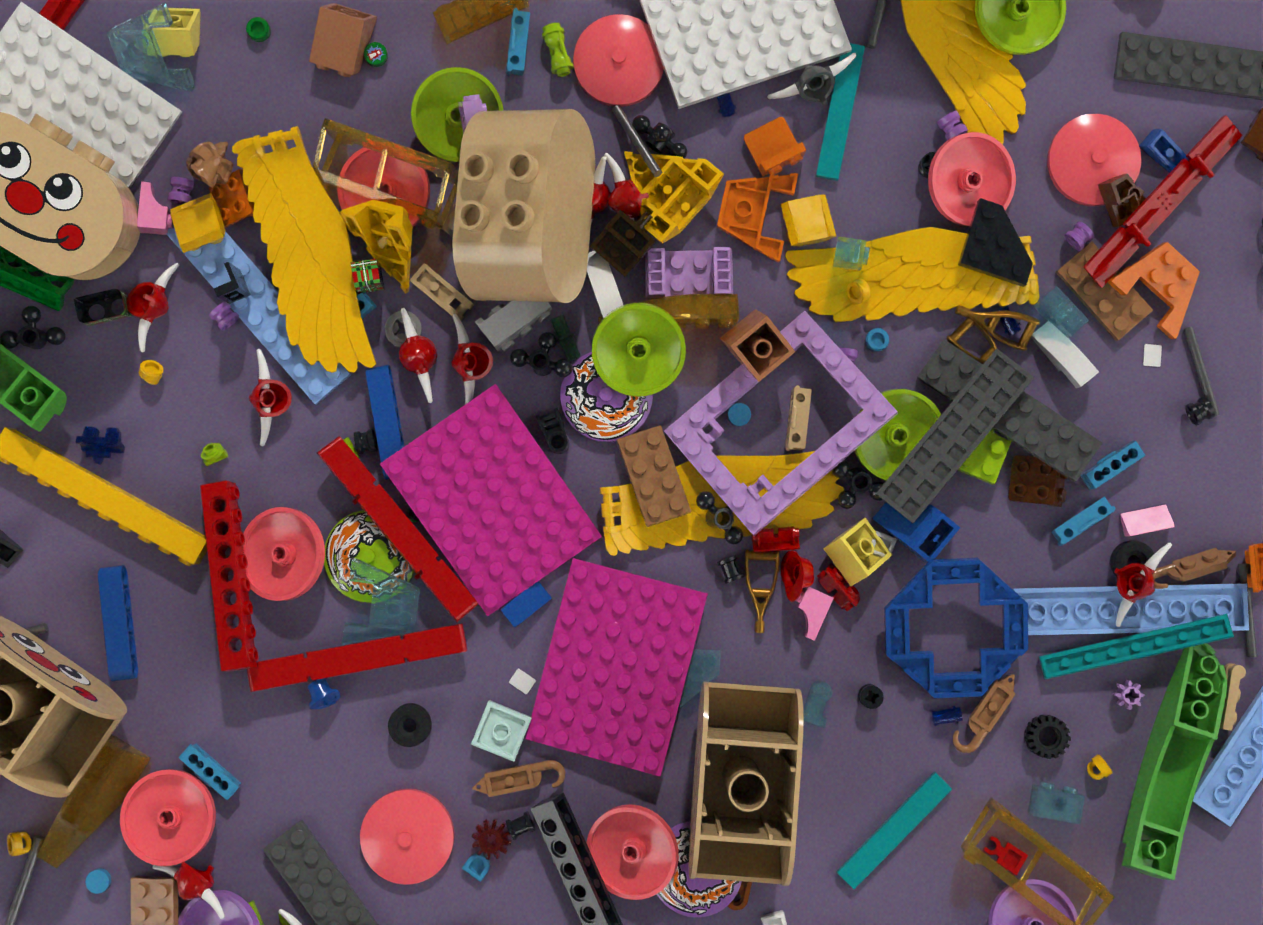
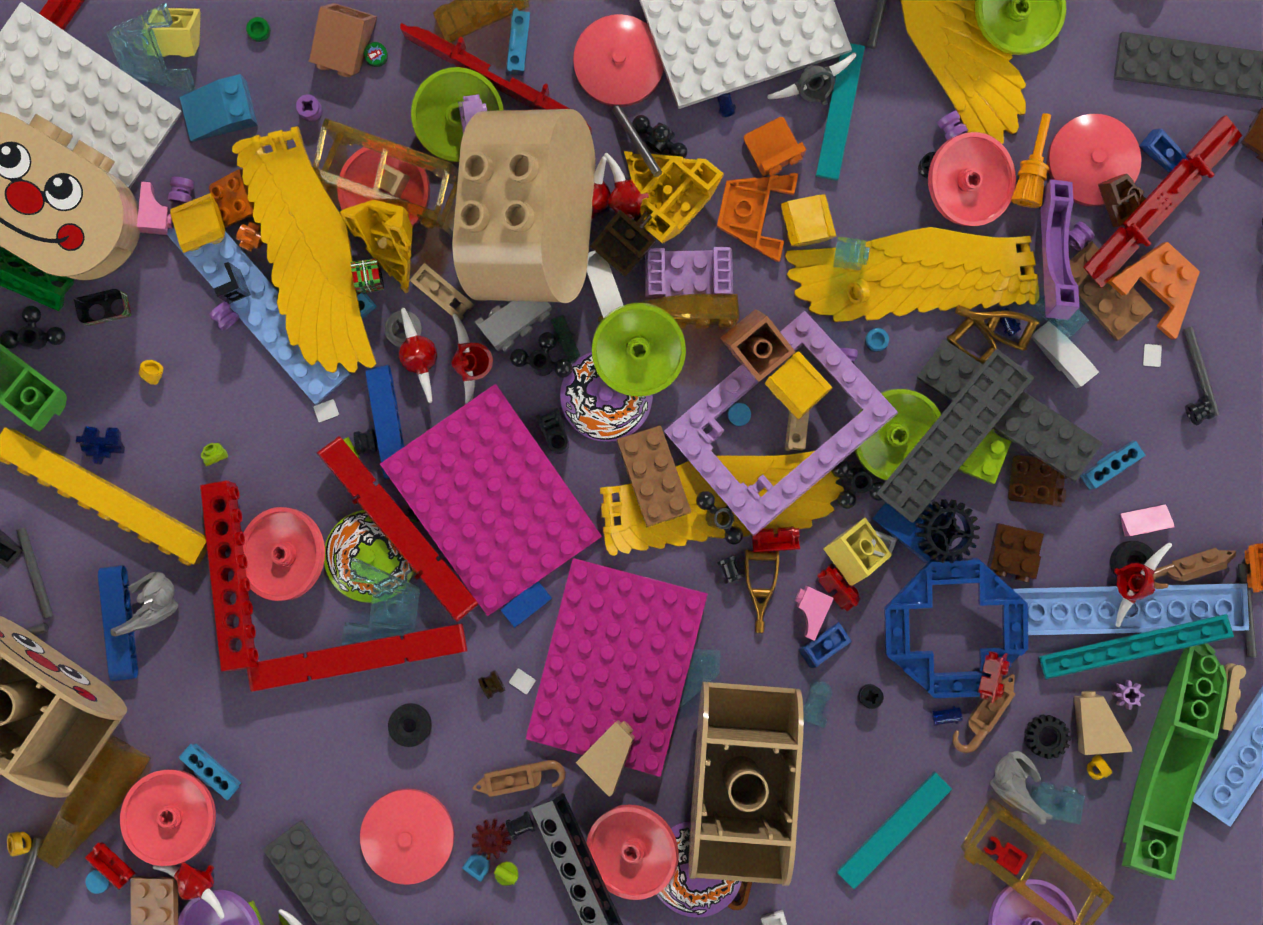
(34, 572): none -> dark grey bar
(110, 865): none -> red hinge
(149, 302): red helmet -> none
(158, 603): none -> light grey hair
(209, 163): medium nougat head -> none
(218, 108): none -> dark azure slope
(249, 236): none -> orange gear
(268, 397): red helmet -> none
(312, 112): none -> medium lavender wheel
(322, 695): blue piece -> none
(326, 410): none -> white sticker
(393, 181): none -> tan panel
(458, 56): none -> red piece
(491, 684): none -> dark brown wheel
(501, 730): light aqua plate -> none
(506, 873): none -> lime plate
(554, 39): lime piece -> none
(608, 756): none -> tan slope
(796, 574): red piece -> none
(798, 385): none -> yellow slope
(824, 645): none -> blue slope
(946, 540): none -> black gear
(993, 685): none -> red hinge
(995, 246): black plate -> none
(1011, 784): none -> light grey hair
(1015, 552): none -> reddish brown plate
(1033, 171): none -> light orange piece
(1059, 284): none -> medium lavender arch
(1083, 521): dark azure piece -> none
(1097, 726): none -> tan slope

